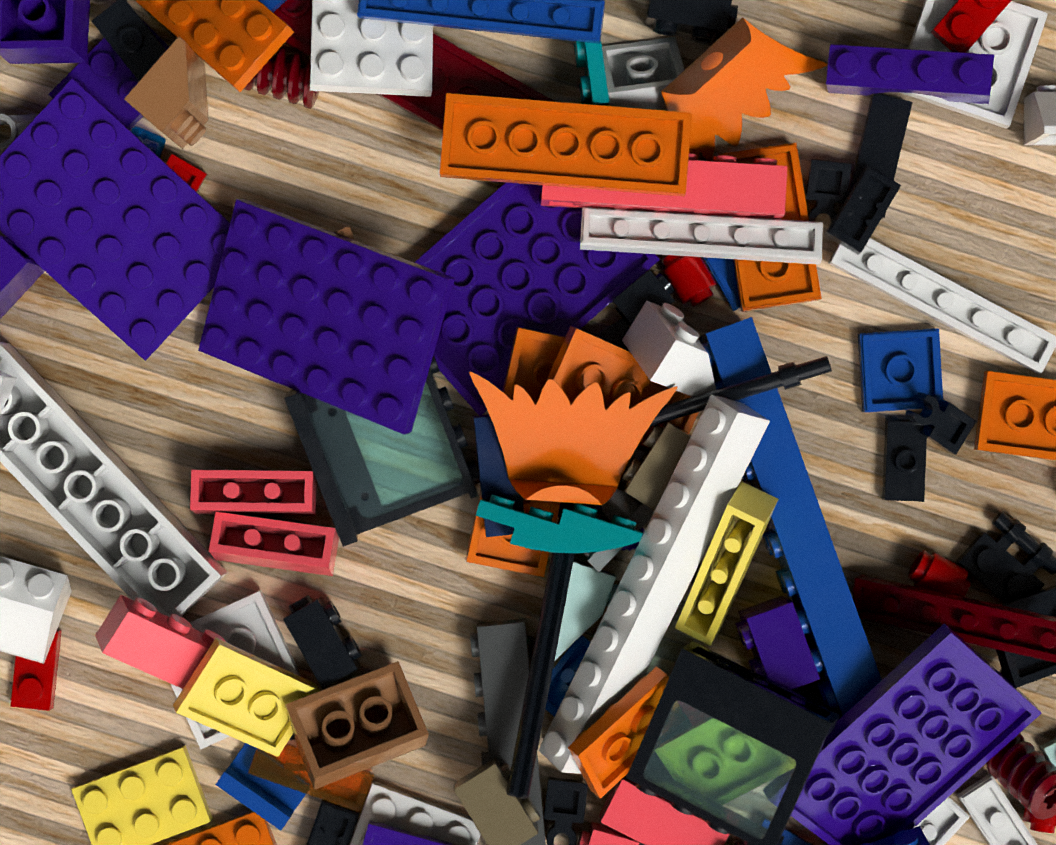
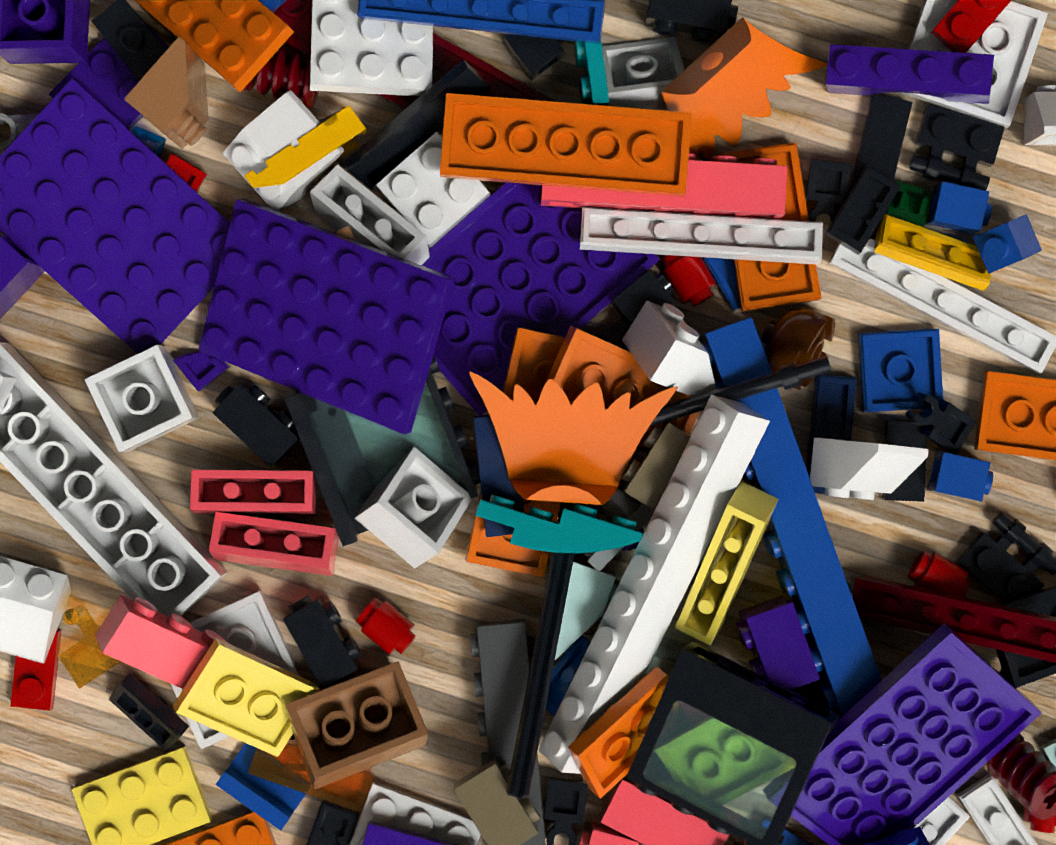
(85, 658): none -> clear yellow plate
(142, 398): none -> white brick
(148, 712): none -> black plate
(200, 368): none -> dark purple tile
(255, 423): none -> black brick
(269, 134): none -> white slope
(312, 147): none -> yellow piece
(346, 202): none -> white brick
(386, 626): none -> red brick
(412, 126): none -> black tile
(414, 508): none -> white slope
(425, 198): none -> white brick
(533, 53): none -> black brick
(797, 338): none -> reddish brown cylinder
(831, 412): none -> dark blue tile
(861, 467): none -> white slope
(911, 204): none -> dark green tile
(931, 252): none -> yellow tile
(958, 136): none -> black plate
(959, 208): none -> blue brick
(960, 476): none -> blue brick
(1007, 243): none -> blue brick

